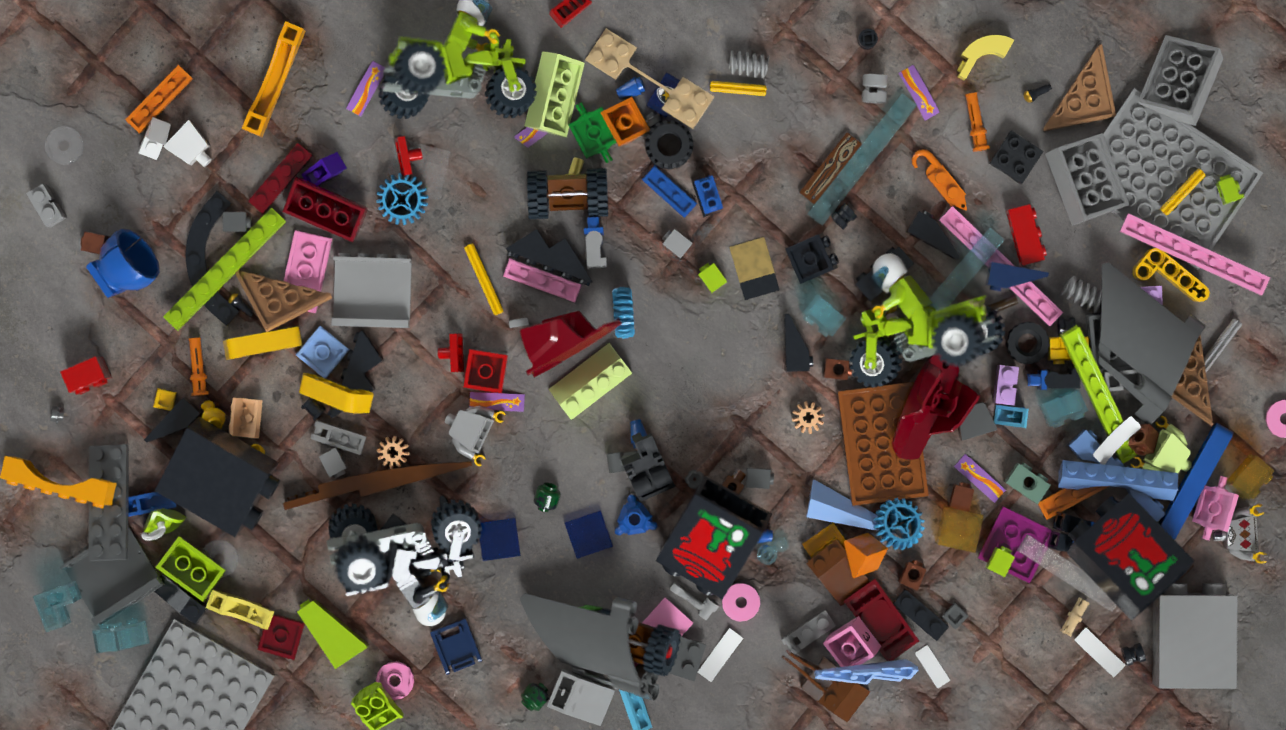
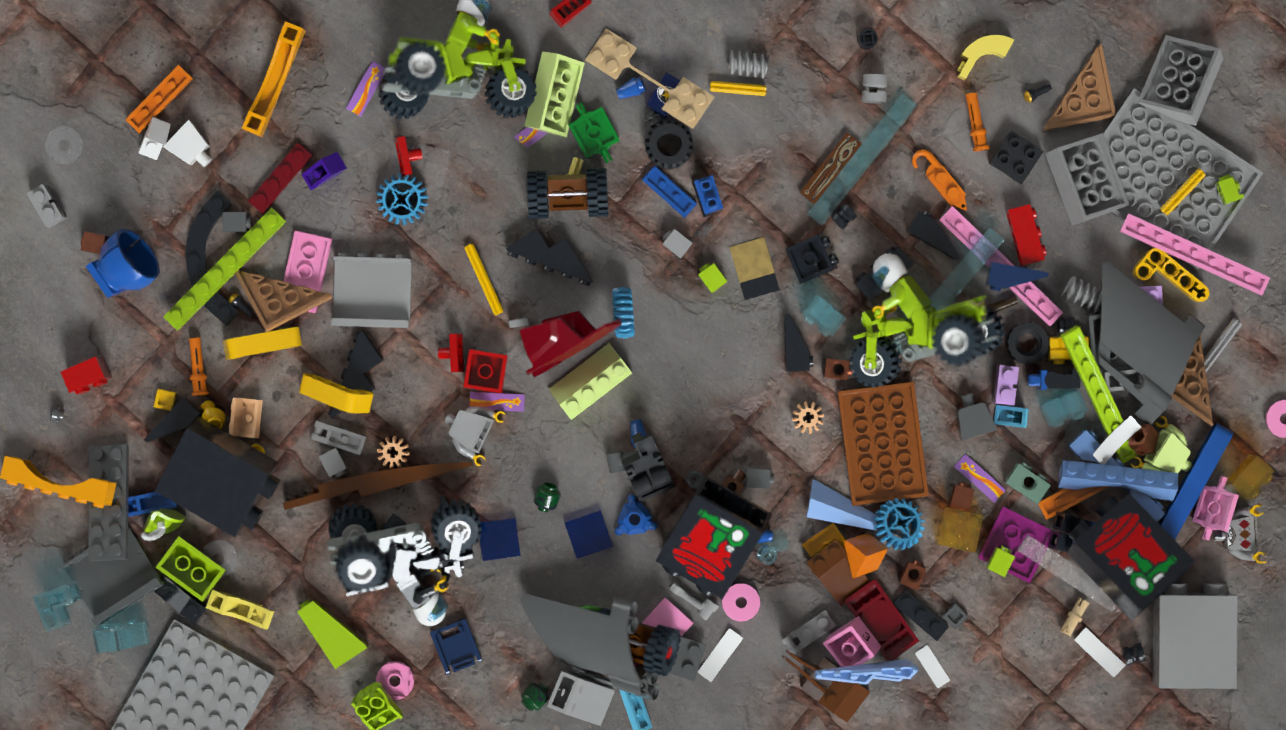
(282, 637): dark red tile -> none
(313, 408): black bush -> none
(322, 352): light blue tile -> none
(325, 209): dark red brick -> none
(542, 280): bright pink tile -> none
(594, 243): light grey hips -> none
(625, 121): orange slope -> none
(919, 92): medium lavender sticker -> none
(933, 407): dark red piece -> none

